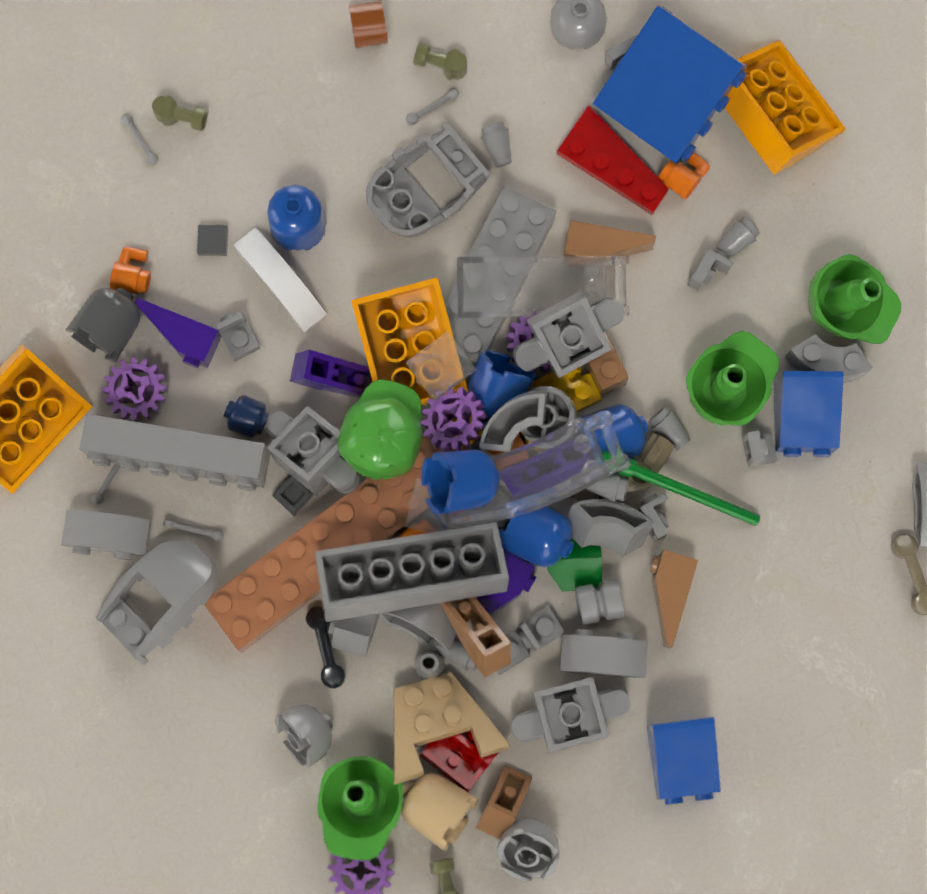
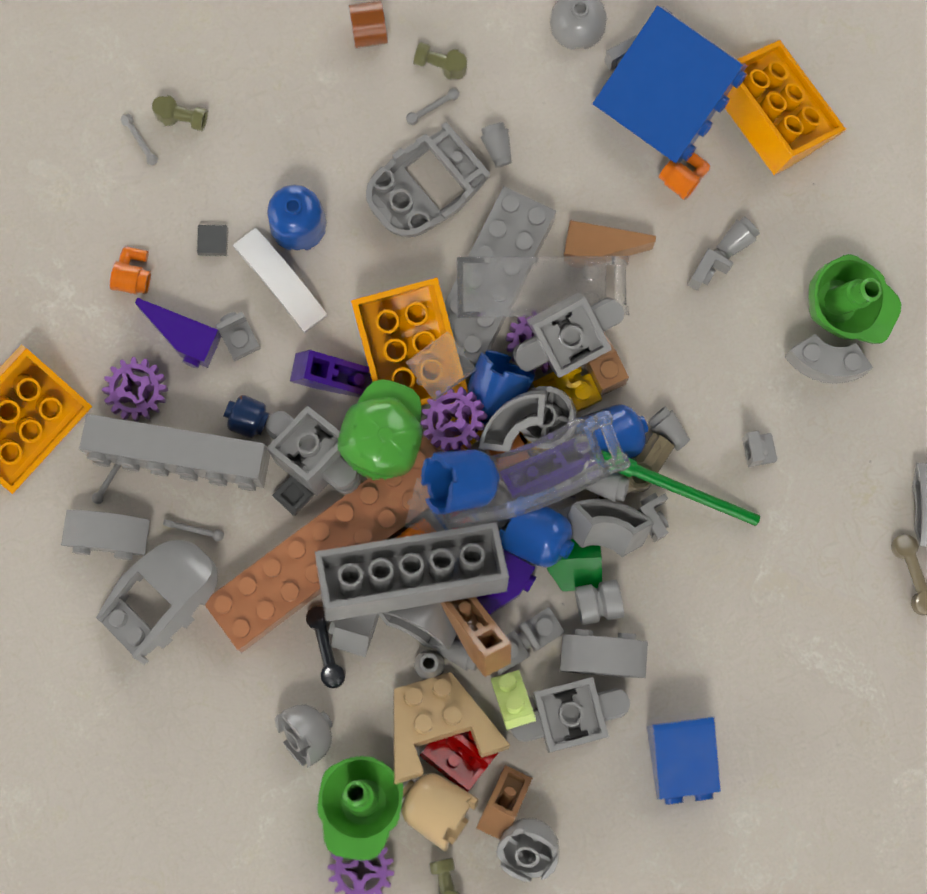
(106, 322): dark grey cylinder -> none
(513, 699): none -> yellowish green plate
(605, 157): red wing -> none
(671, 588): medium nougat slope -> none
(732, 380): bright green piece -> none
(808, 412): blue slope -> none

